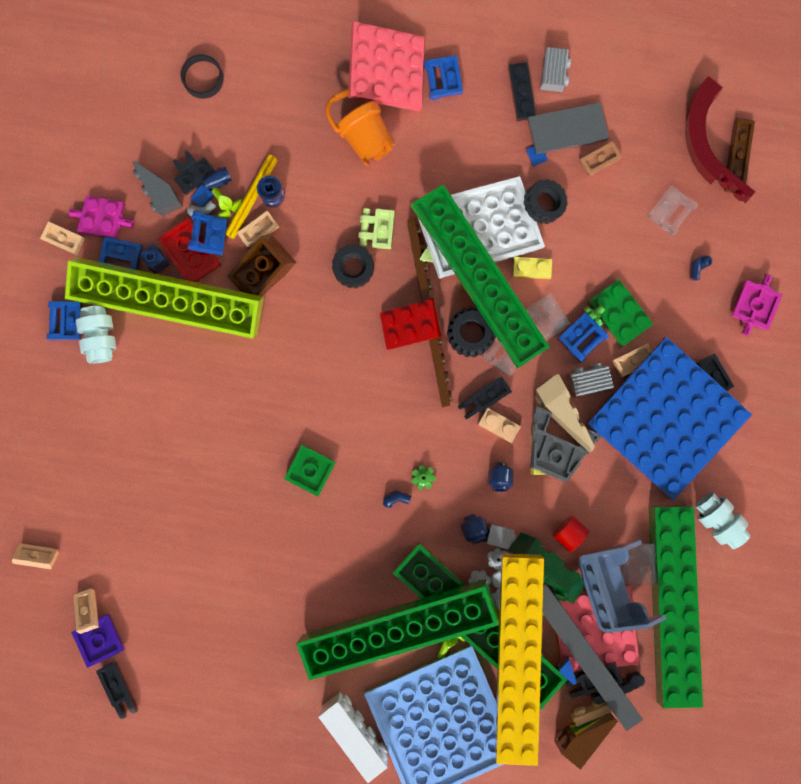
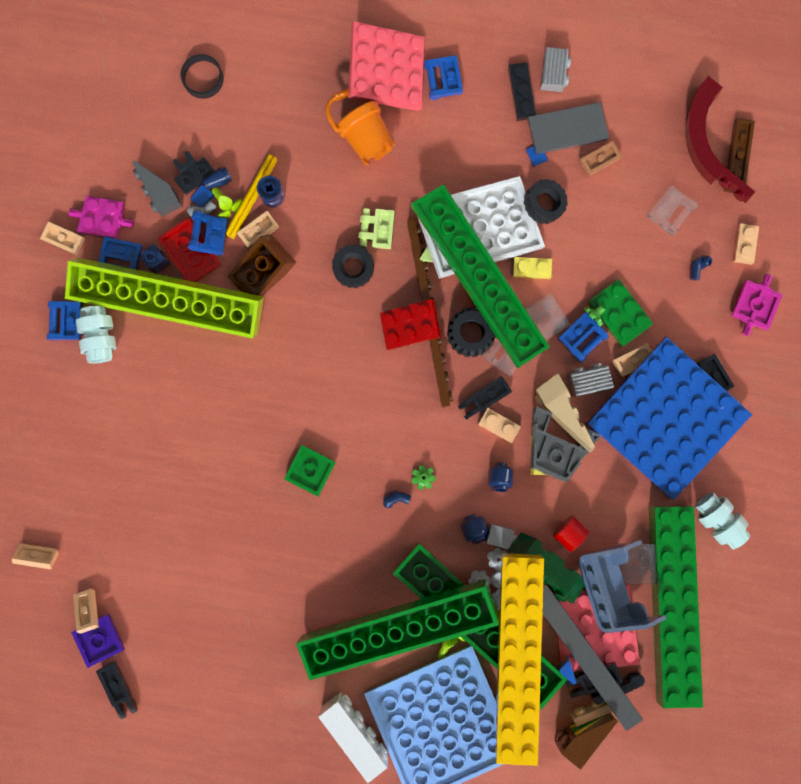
(745, 244): none -> light nougat plate

